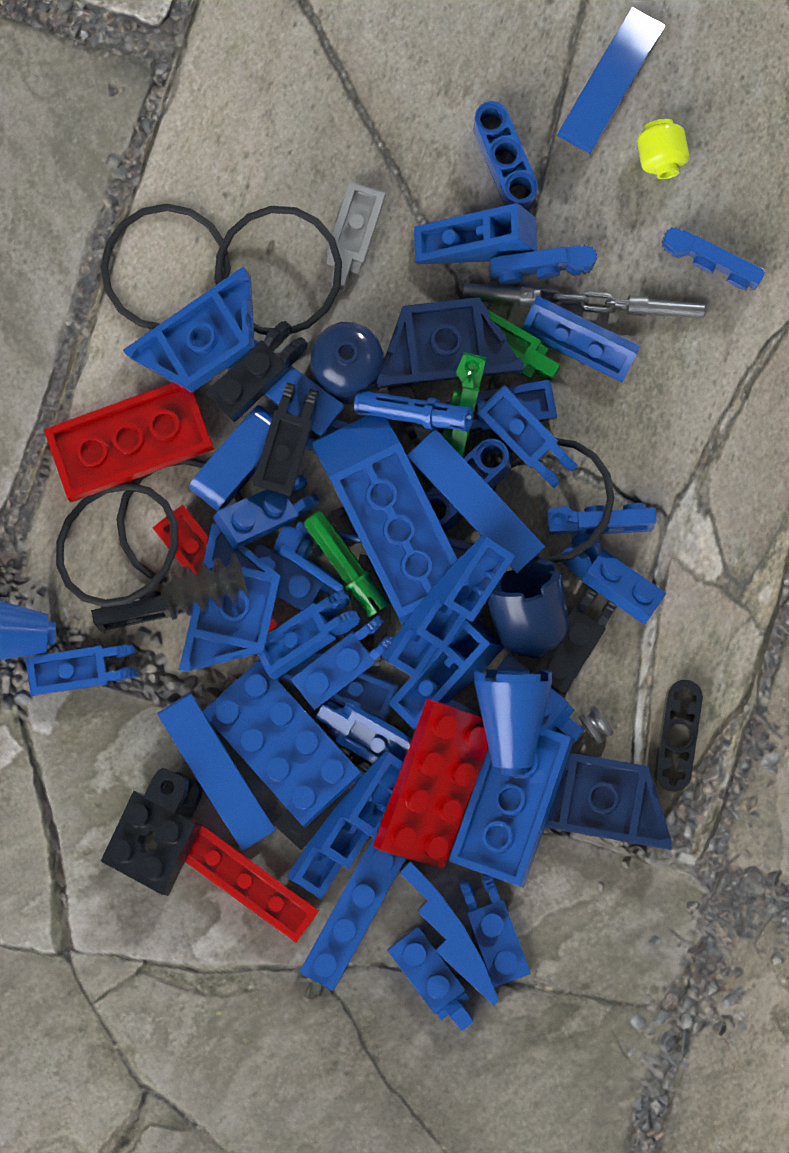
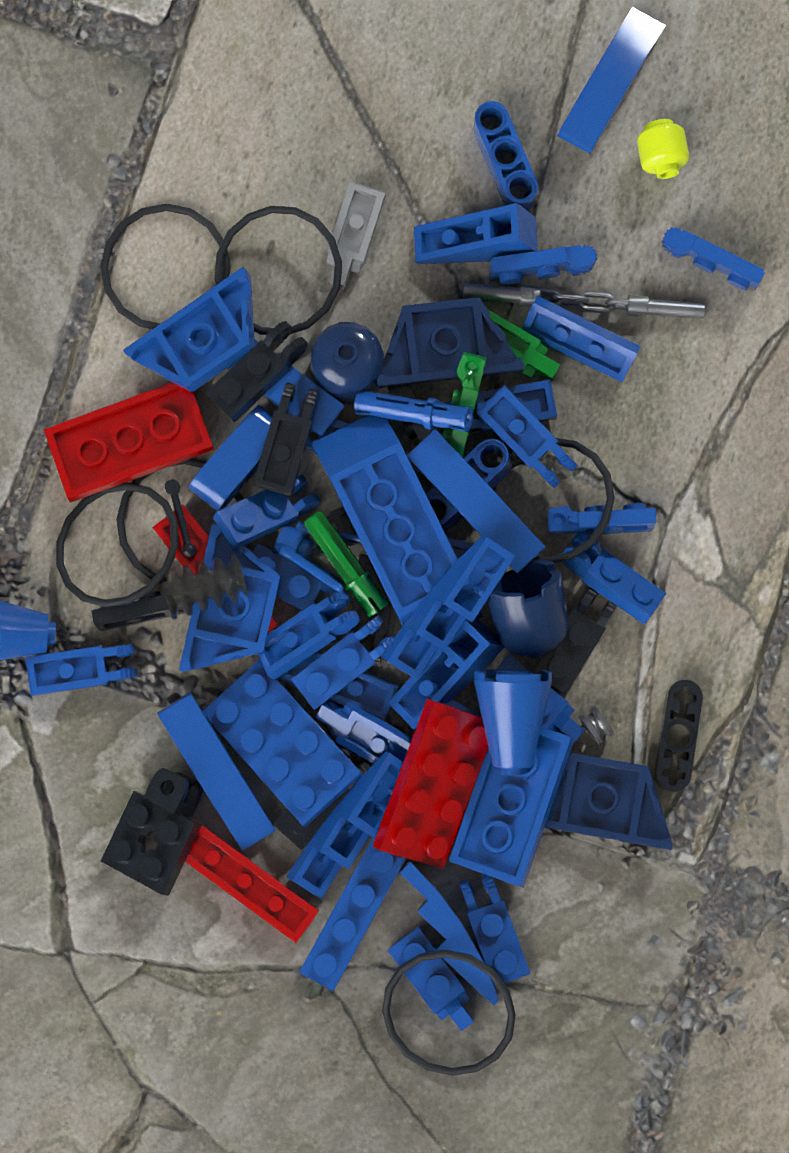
(173, 488): none -> black hinge
(478, 964): none -> black piece

